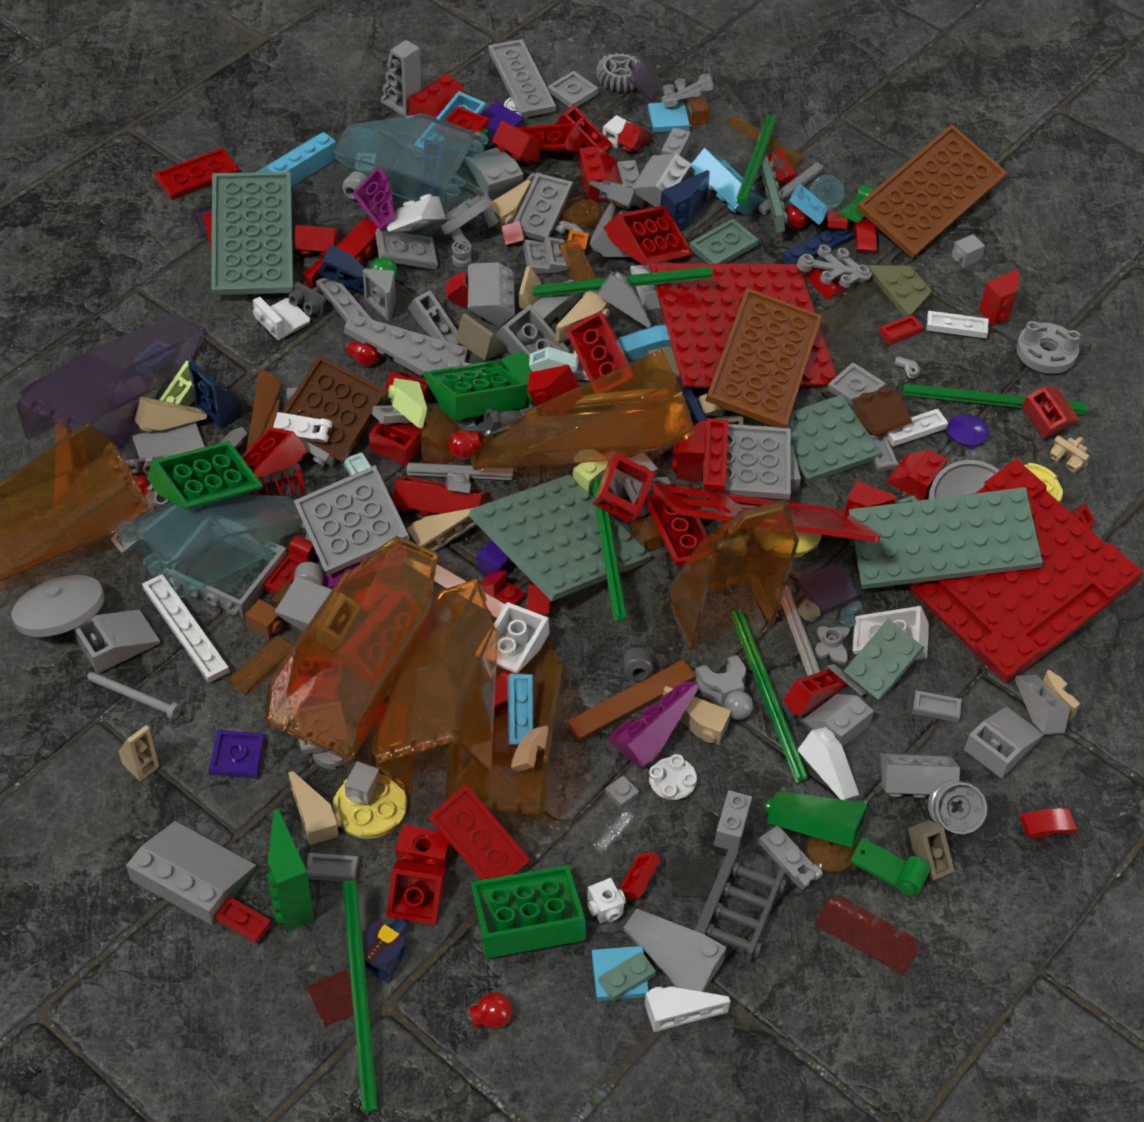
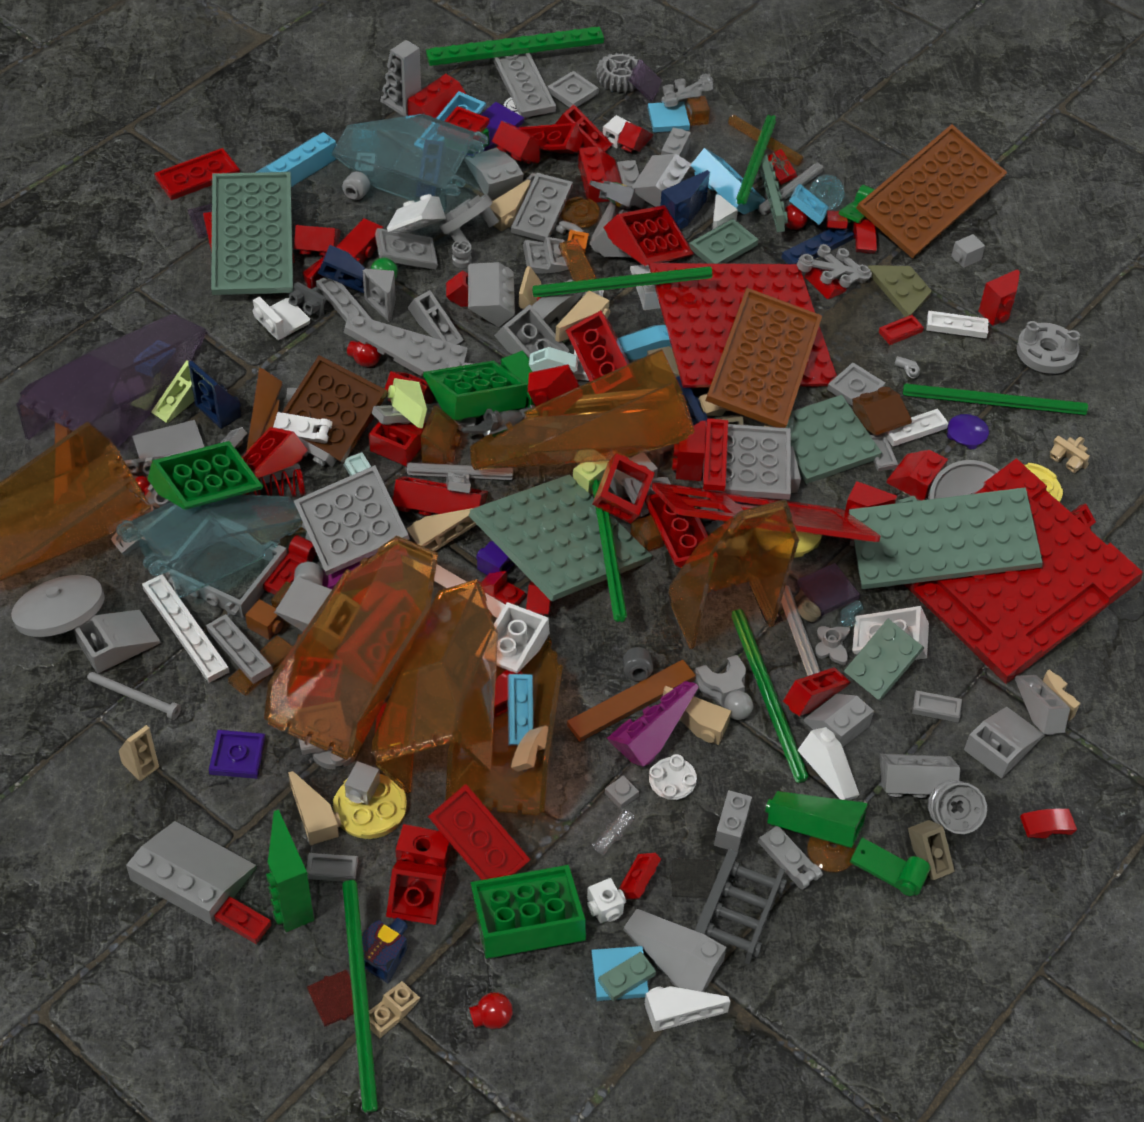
(164, 415): tan slope -> none
(239, 648): none -> light grey plate
(376, 198): magenta wedge -> none
(392, 1008): none -> tan slope
(465, 444): red piece -> none
(478, 339): dark tan slope -> none
(513, 233): tile -> none
(514, 46): none -> green plate
(621, 295): light grey slope -> none
(723, 211): none -> white slope
(847, 679): light grey sticker -> none
(873, 940): clear red windscreen -> none
(1049, 411): red slope -> none

